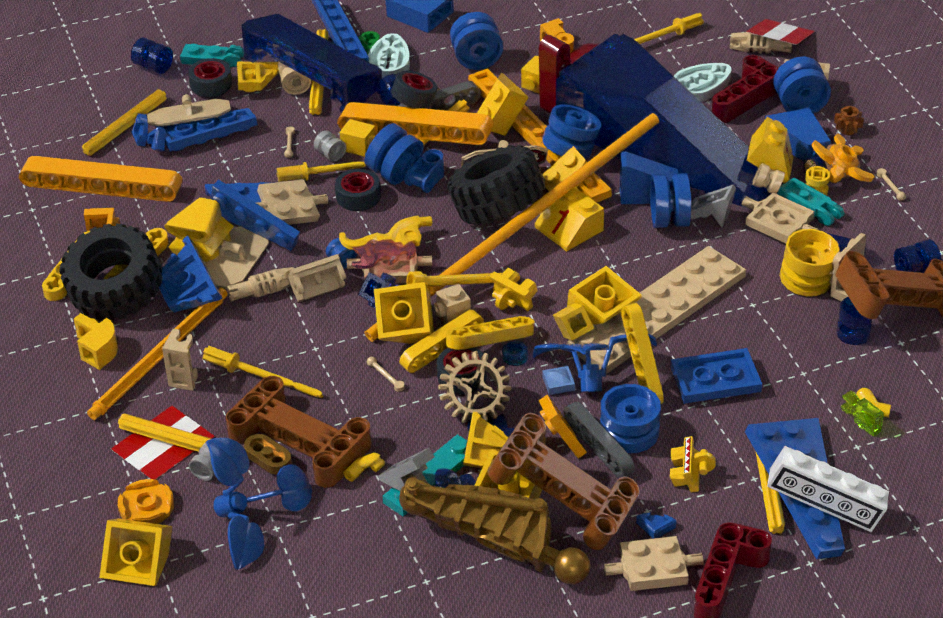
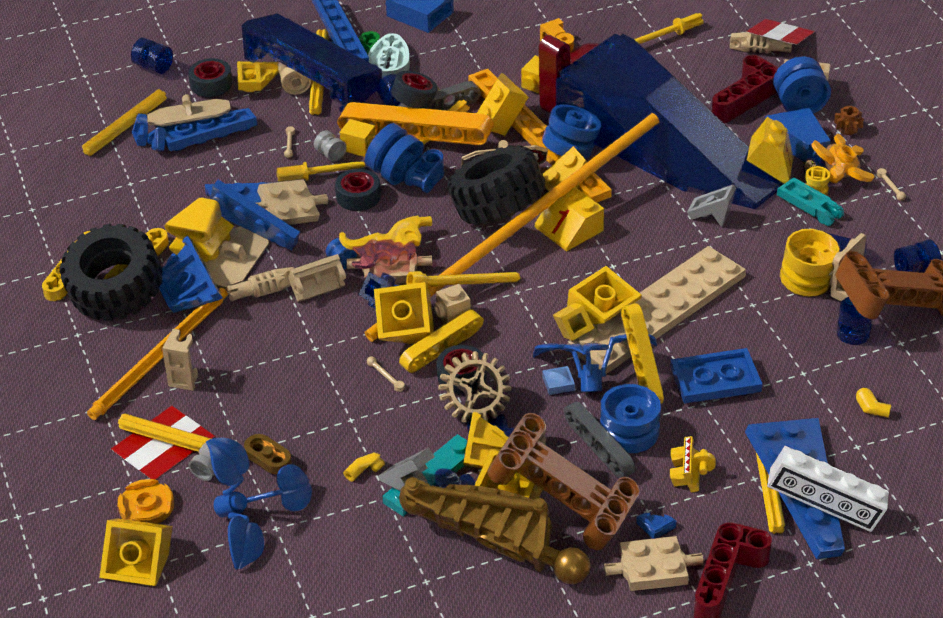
(96, 340): yellow brick -> none
(100, 216): light orange bracket -> none
(101, 178): light orange beam -> none
(194, 52): teal hinge -> none
(231, 362): yellow piece -> none
(332, 449): dark orange beam -> none
(476, 40): blue wheel -> none
(489, 332): yellow beam -> none
(510, 293): yellow hips -> none
(515, 353): tile -> none
(557, 424): light orange wing -> none
(636, 177): blue slope -> none
(670, 200): blue wheel -> none
(705, 79): light aqua piece -> none
(768, 178): tan wheel -> none
(777, 216): tan plate -> none
(865, 413): clear neon green plate -> none

